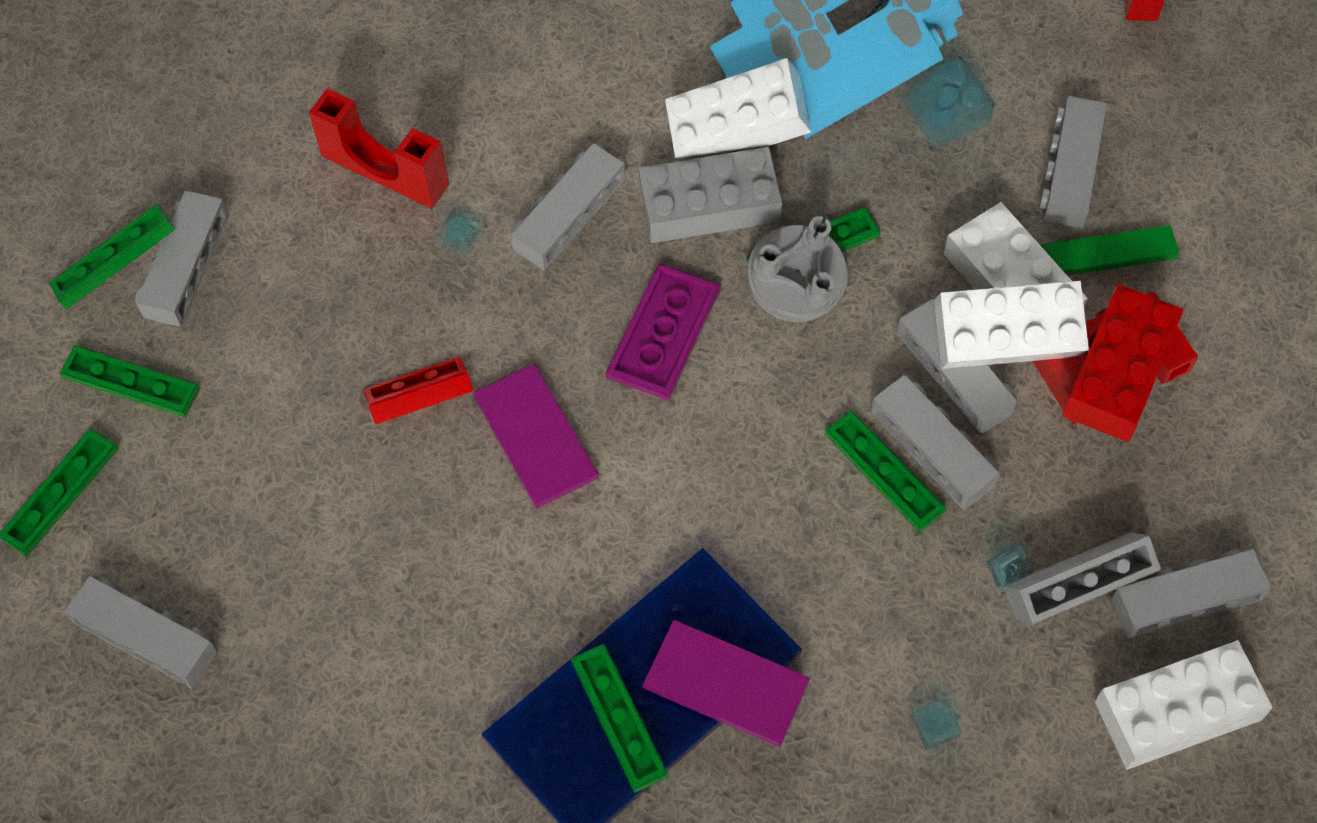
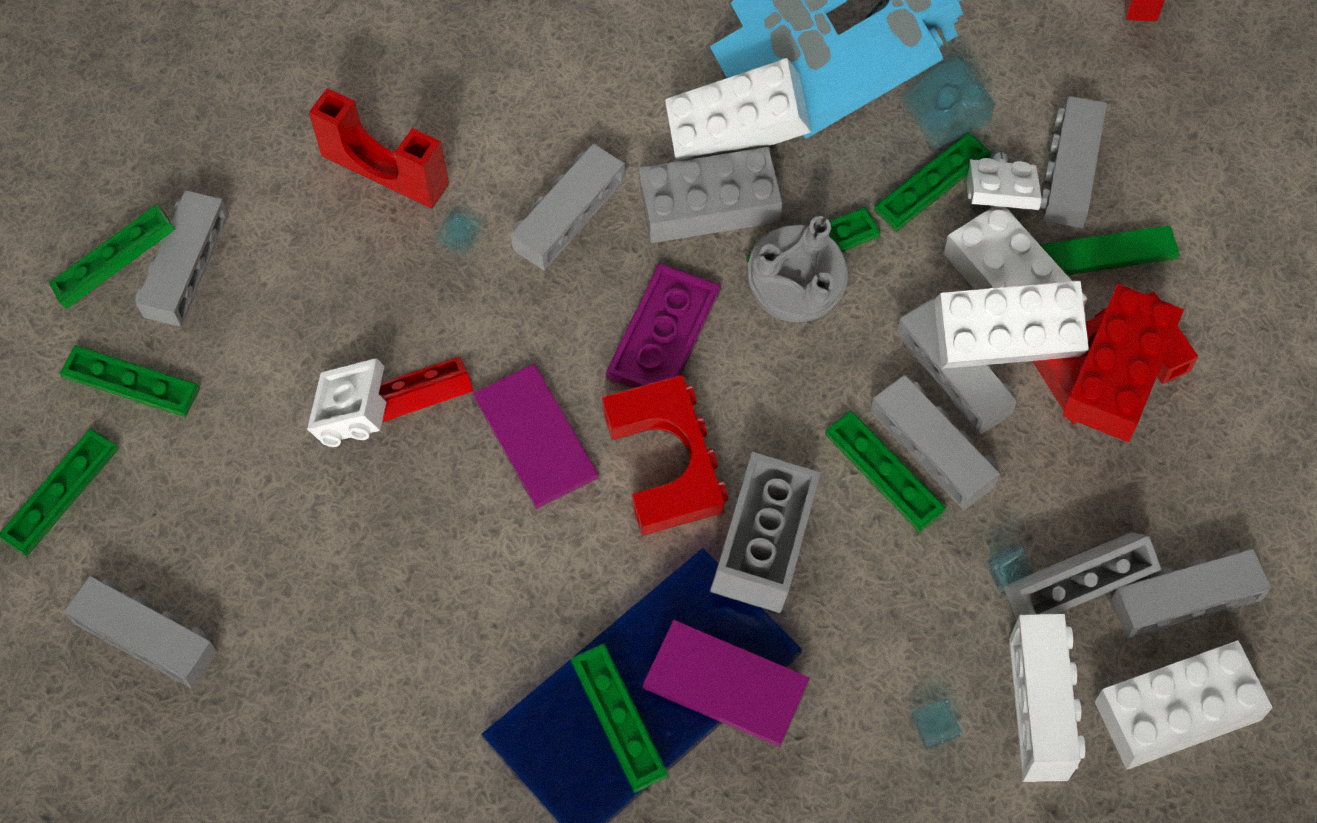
(348, 403): none -> white plate
(669, 408): none -> red arch
(766, 532): none -> light grey brick
(930, 182): none -> green tile
(1003, 183): none -> white plate
(1045, 698): none -> white brick

